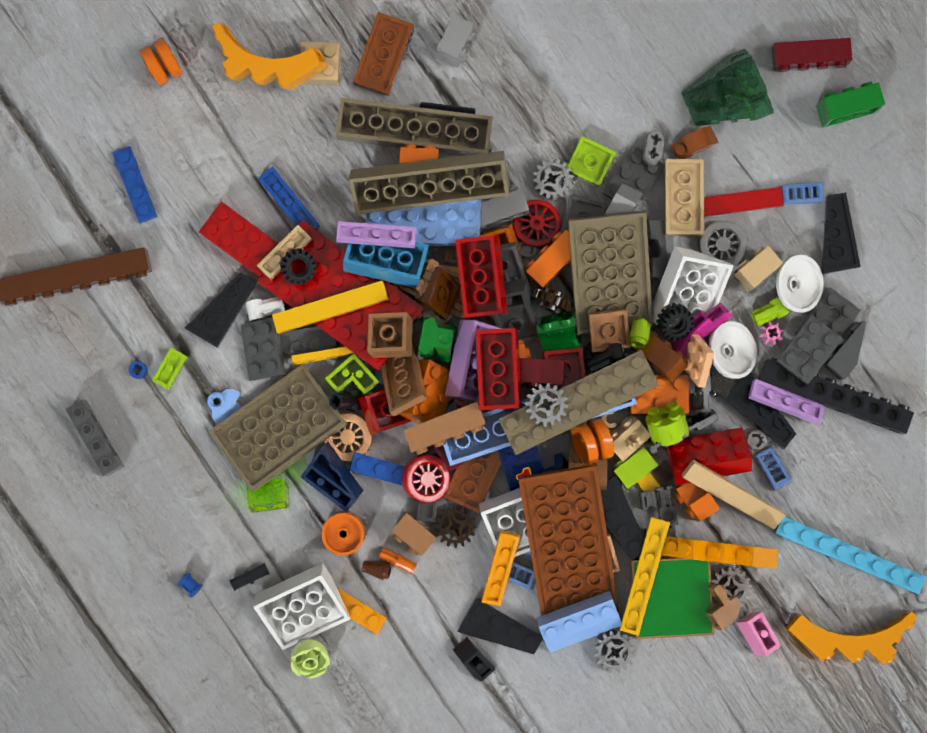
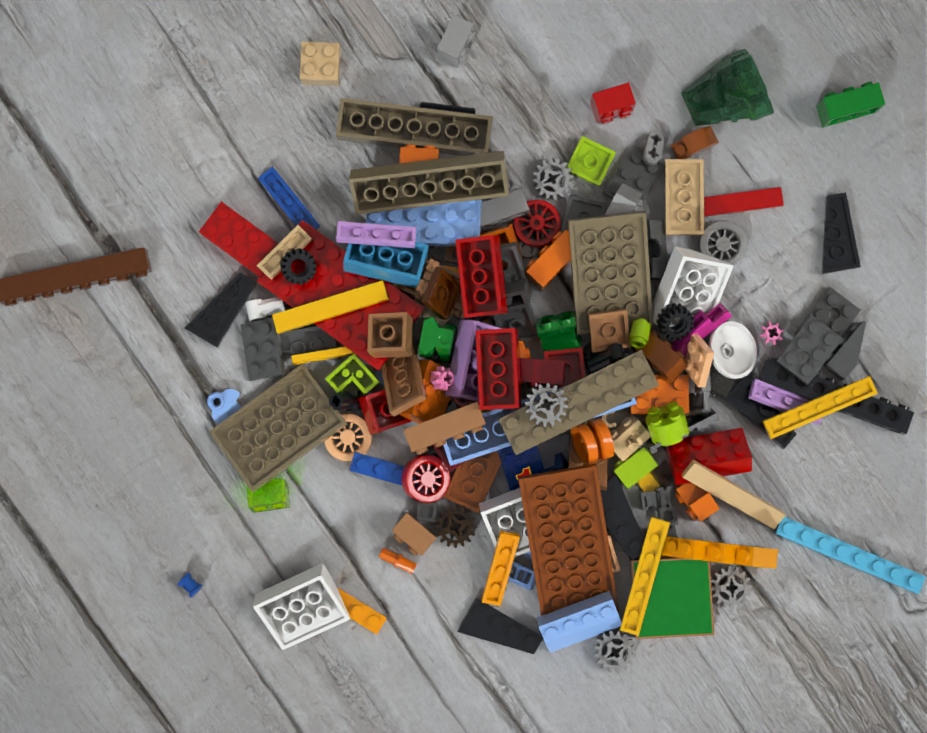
(94, 437): dark grey brick -> none
(135, 184): blue plate -> none
(143, 373): blue bush -> none
(160, 62): orange wheel -> none
(170, 368): lime plate -> none
(249, 577): black pin -> none
(288, 71): light orange arch -> none
(309, 658): yellowish green cylinder -> none
(332, 478): dark blue wedge -> none
(337, 543): orange wheel -> none
(378, 569): reddish brown cone -> none
(383, 54): dark orange plate -> none
(442, 378): none -> bright pink gear
(474, 659): black slope -> none
(551, 300): dark brown gear -> none
(612, 103): none -> red brick
(726, 609): medium nougat brick -> none
(756, 440): light grey tile -> none
(758, 269): tan brick -> none
(758, 634): bright pink brick -> none
(769, 312): lime piece -> none
(775, 485): medium blue slope -> none
(799, 283): white dish -> none
(810, 186): medium blue slope -> none
(812, 54): dark red brick -> none
(820, 407): none -> yellow tile
(852, 647): light orange arch -> none

